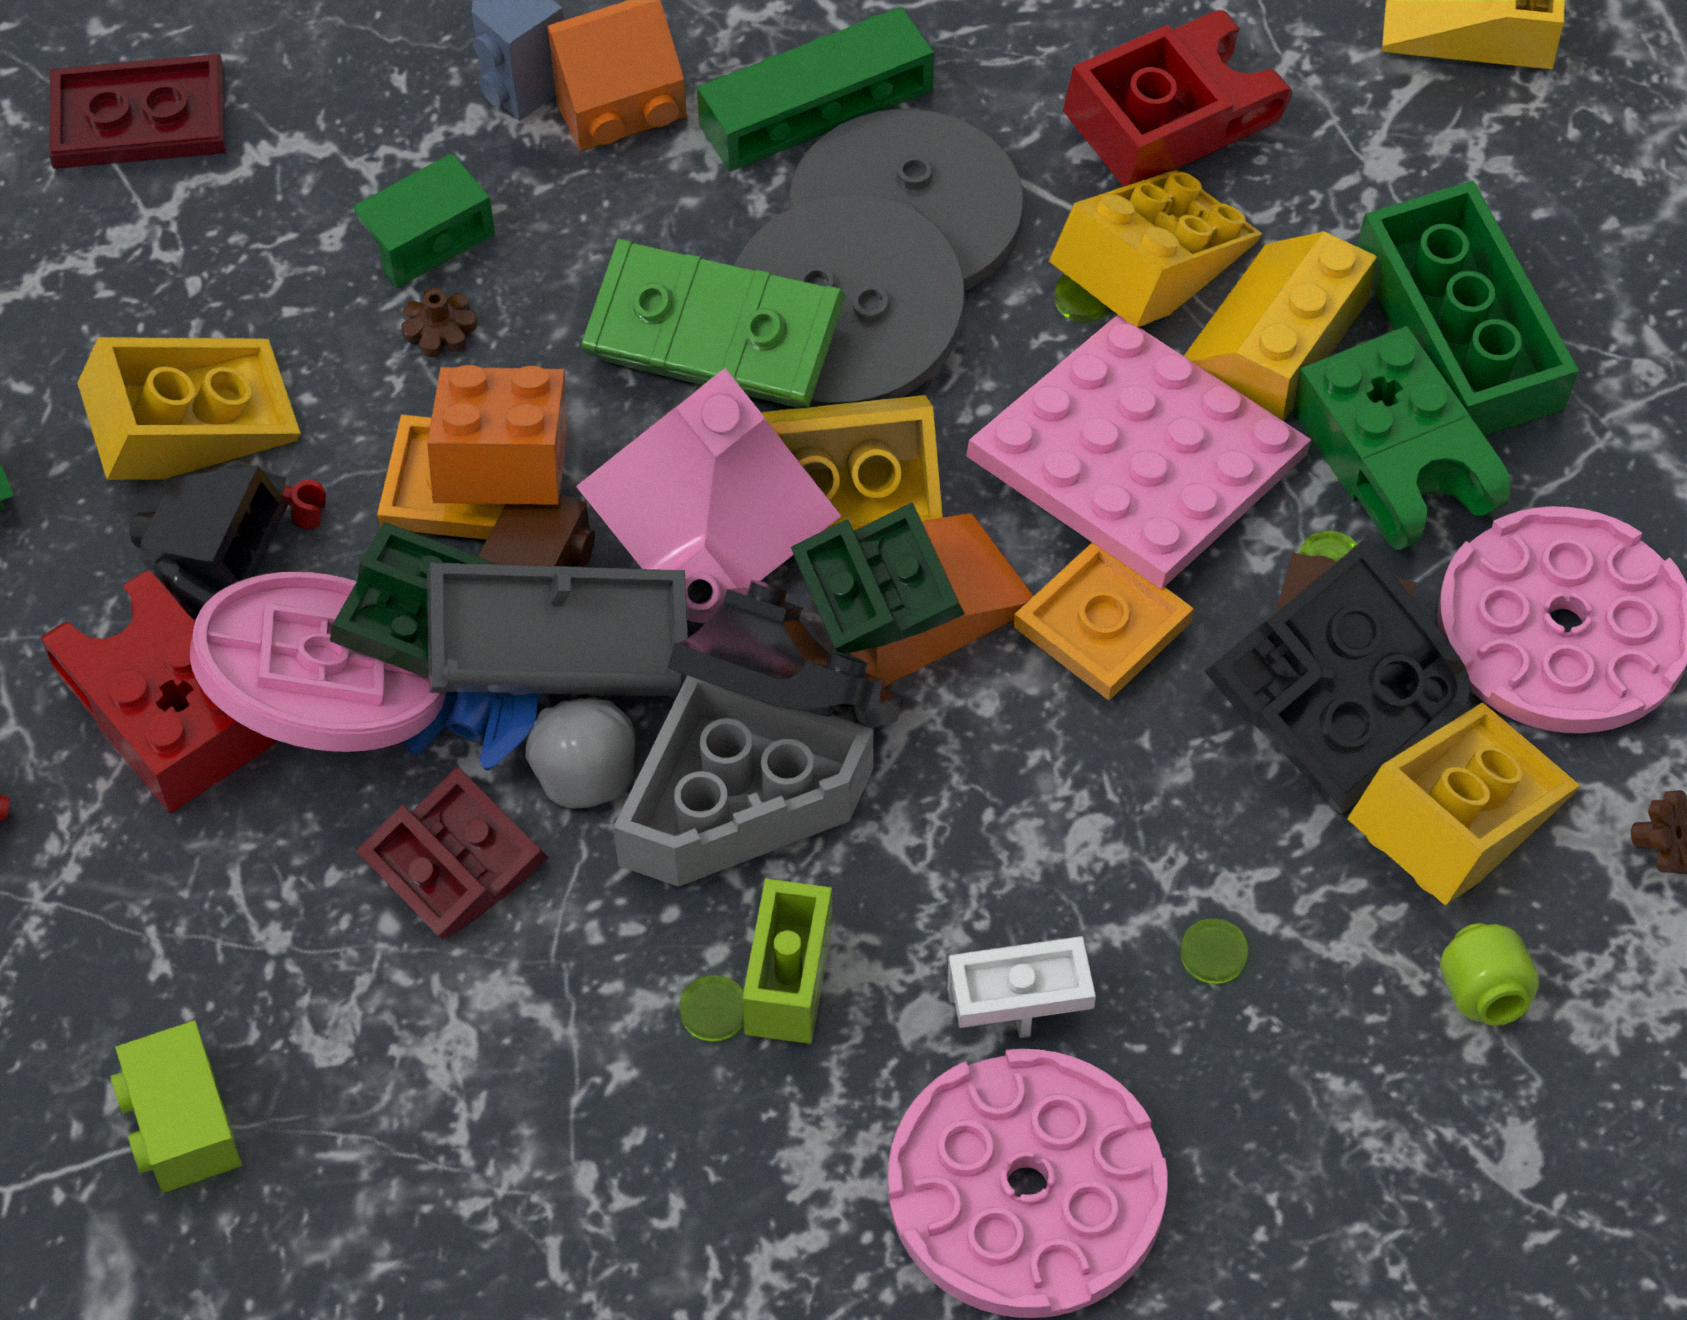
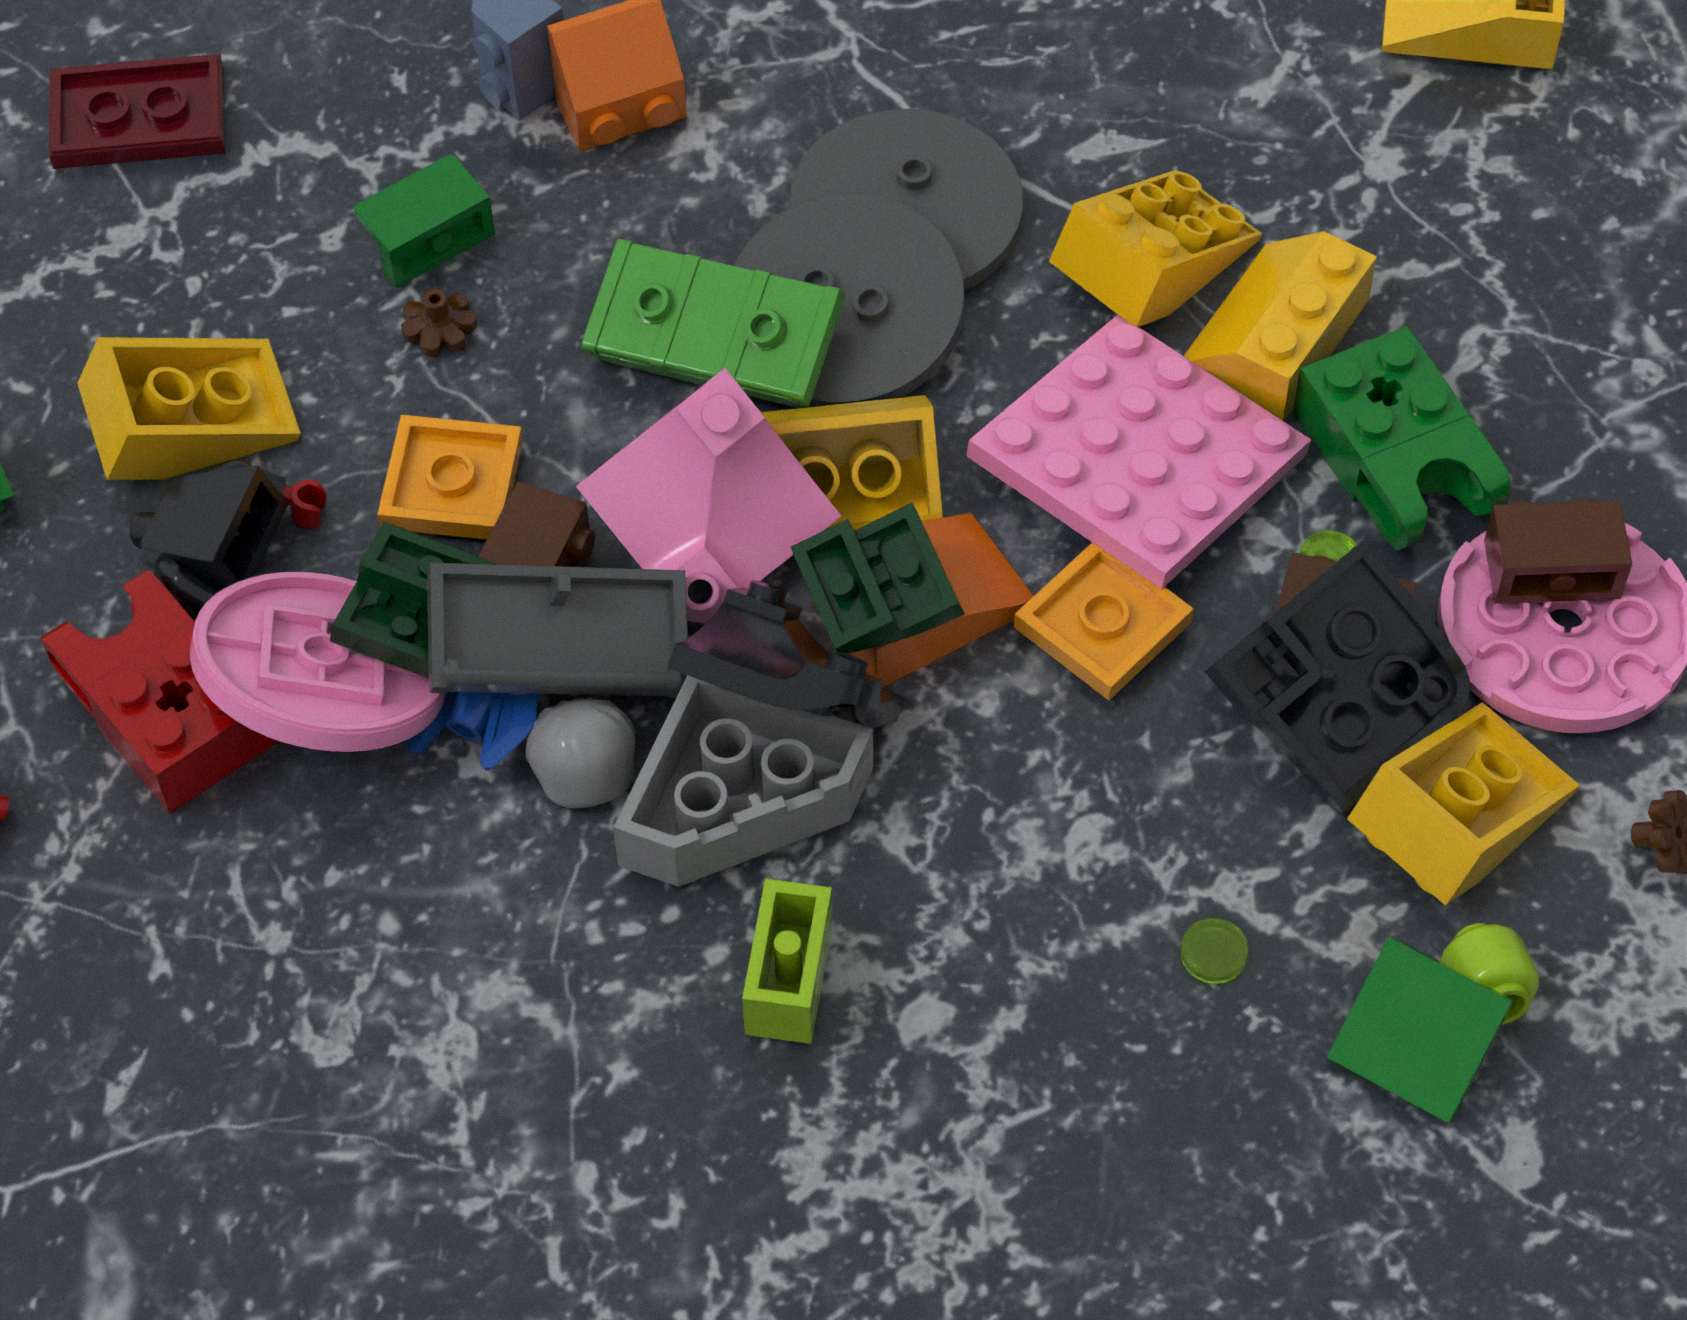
(176, 1106): lime brick -> none
(452, 854): dark red slope -> none
(498, 435): orange brick -> none
(712, 1008): clear neon green piece -> none
(815, 88): green brick -> none
(1020, 983): white panel -> none
(1039, 1249): bright pink plate -> none
(1076, 302): clear neon green piece -> none
(1170, 98): red brick -> none
(1420, 1029): none -> green tile
(1469, 306): green brick -> none
(1557, 551): none -> reddish brown brick

